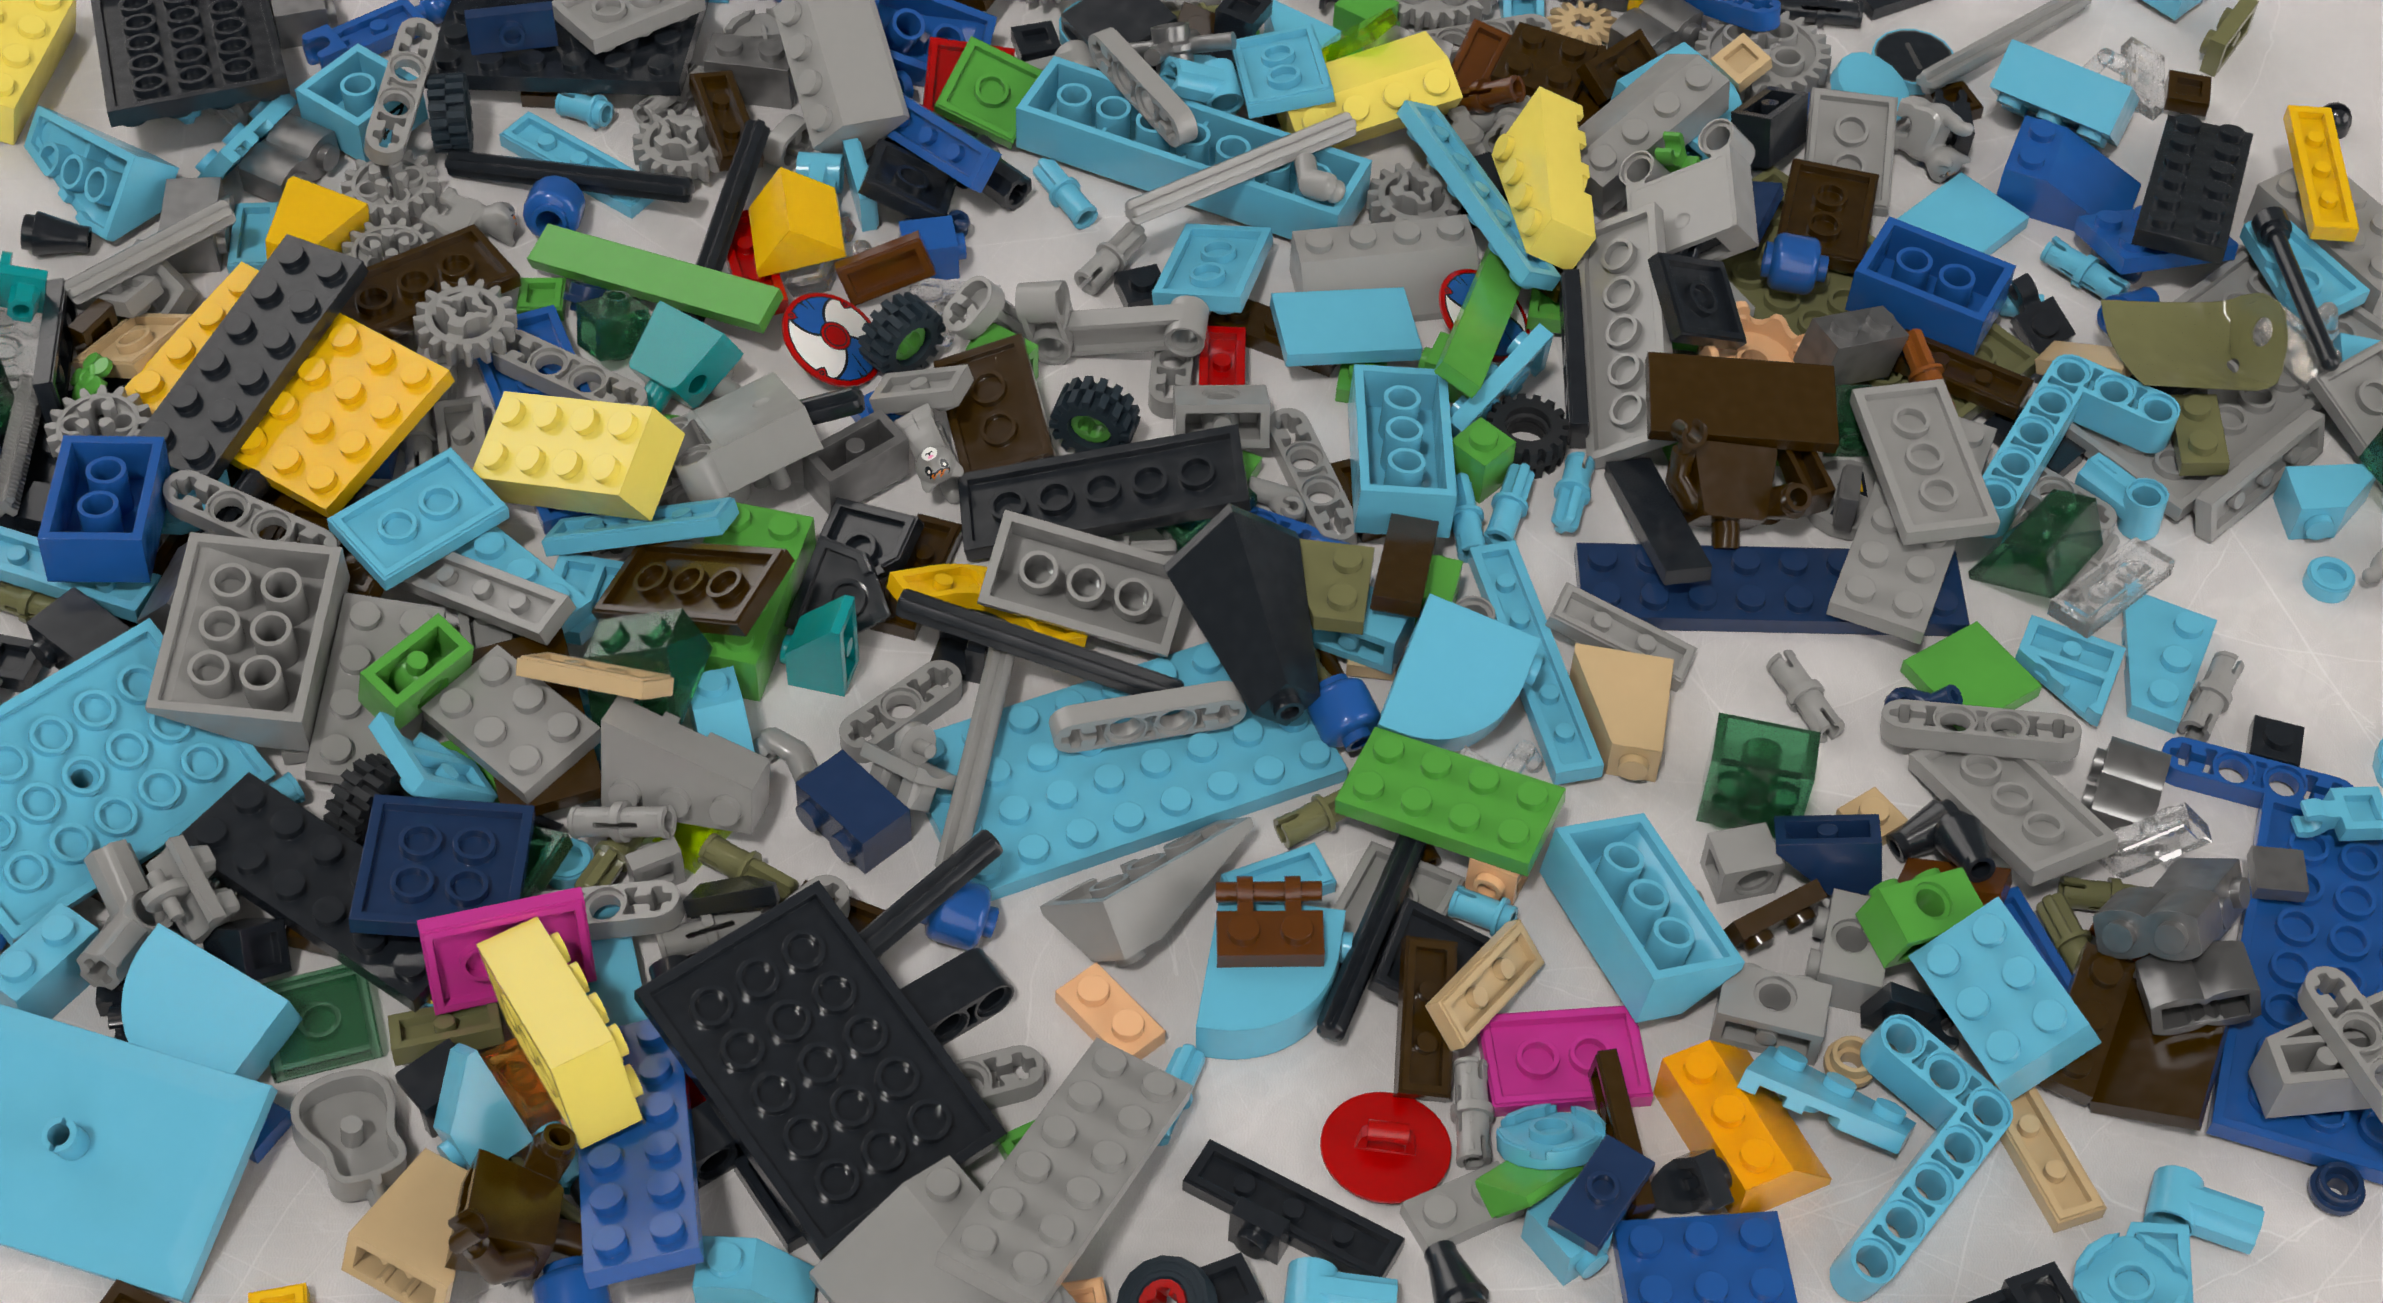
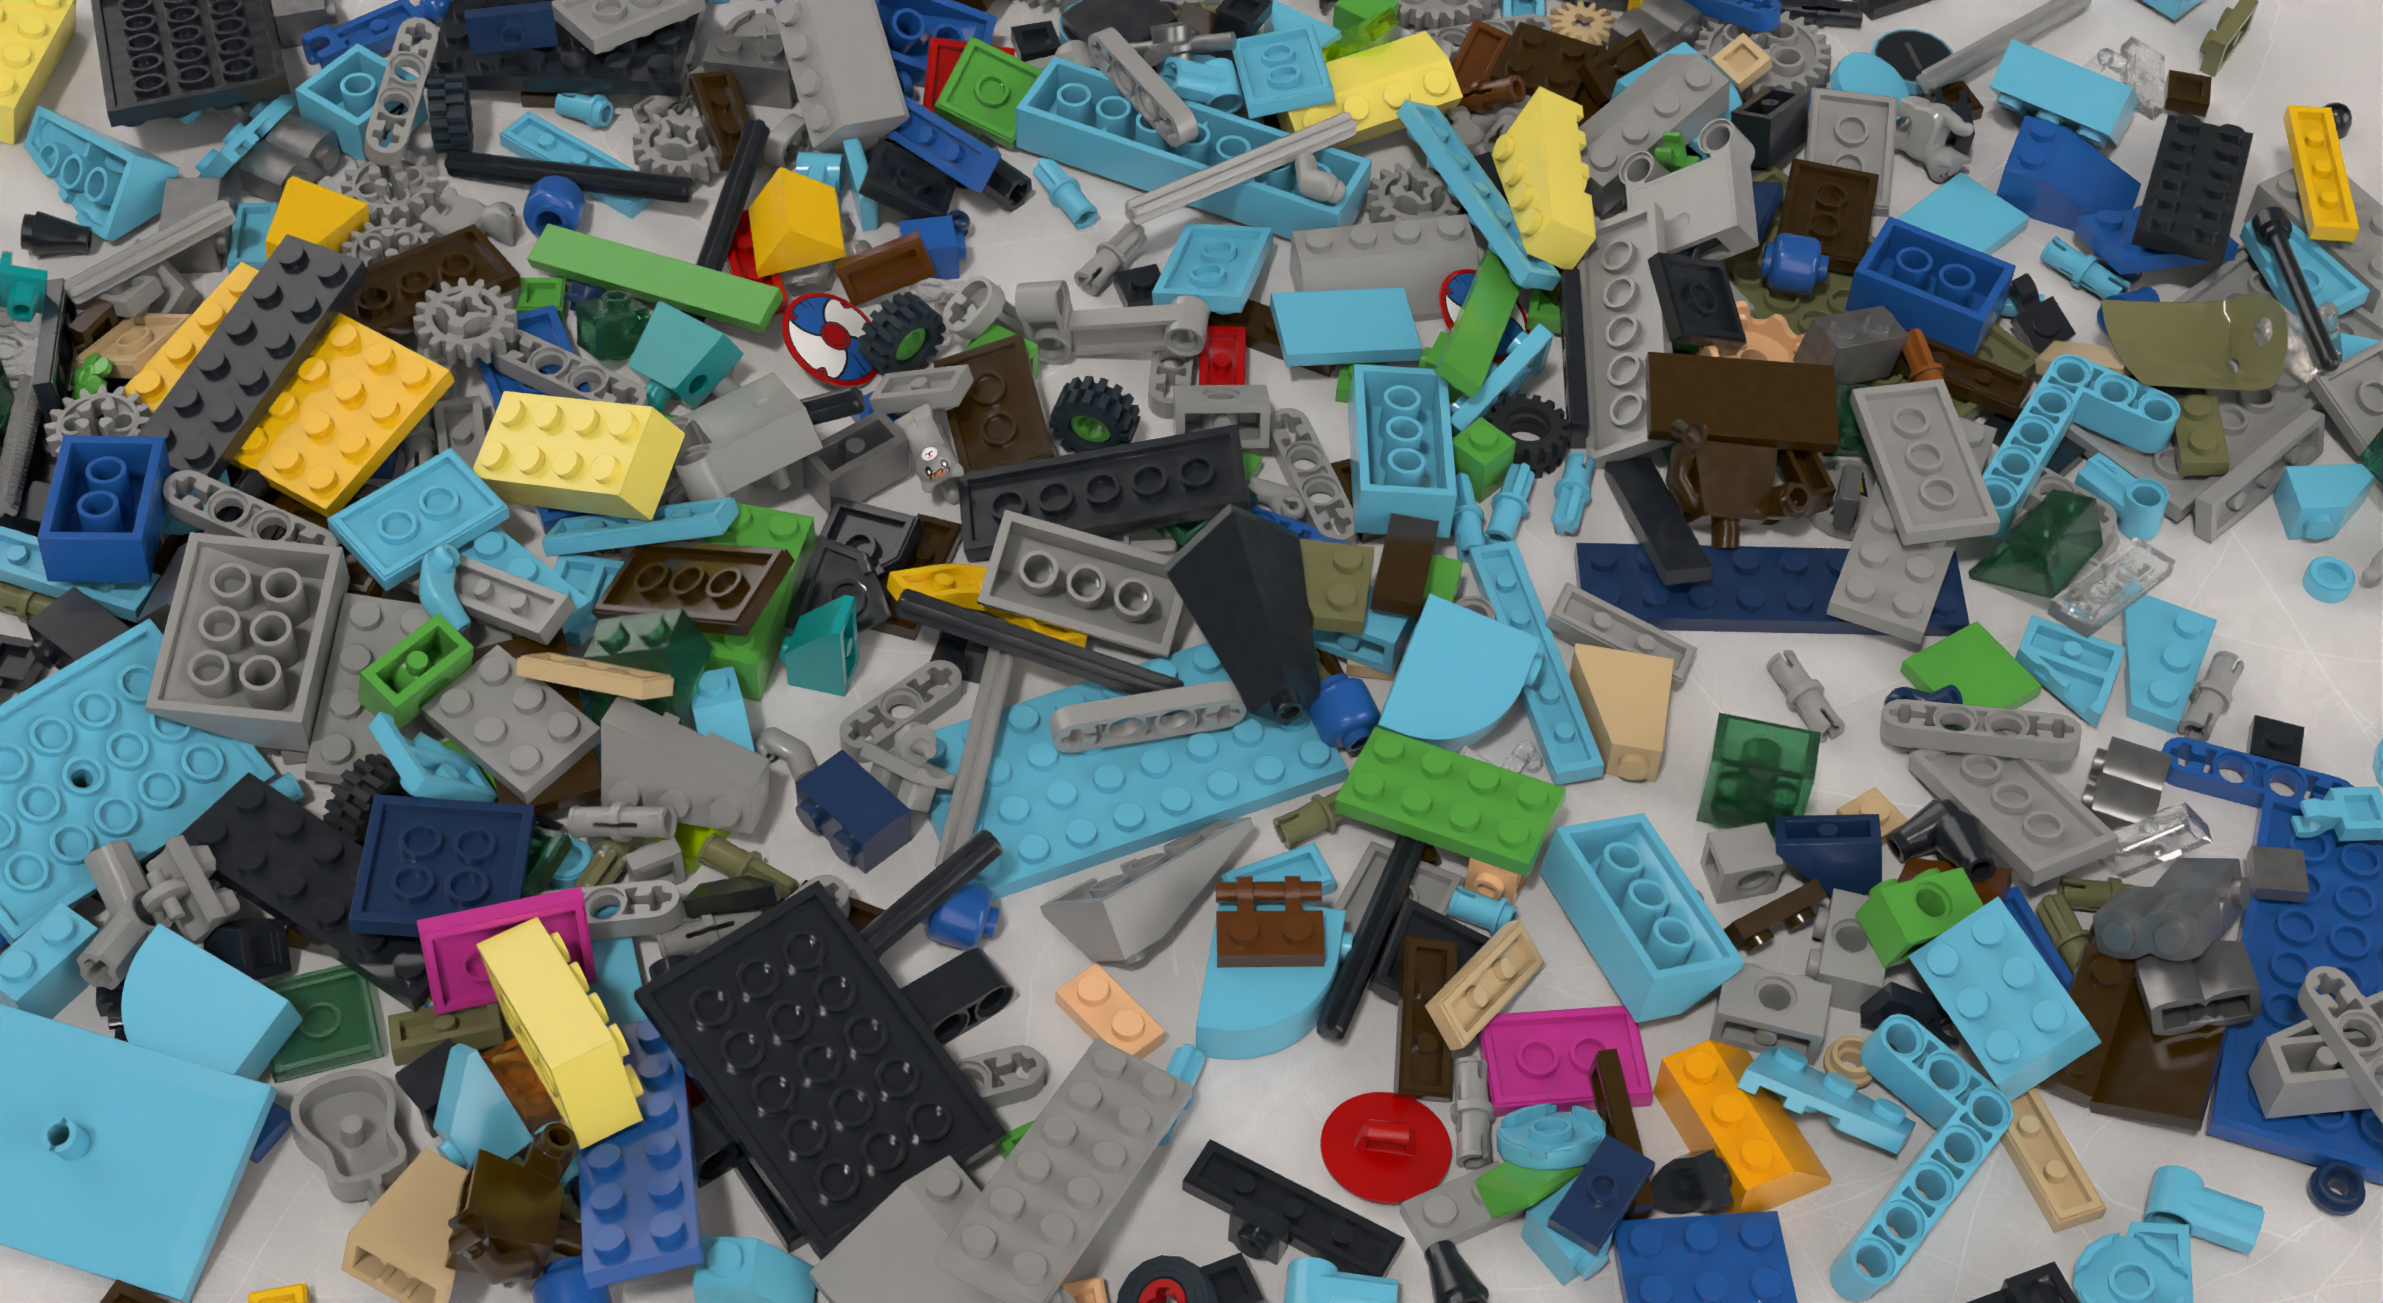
(437, 586): none -> medium azure arm

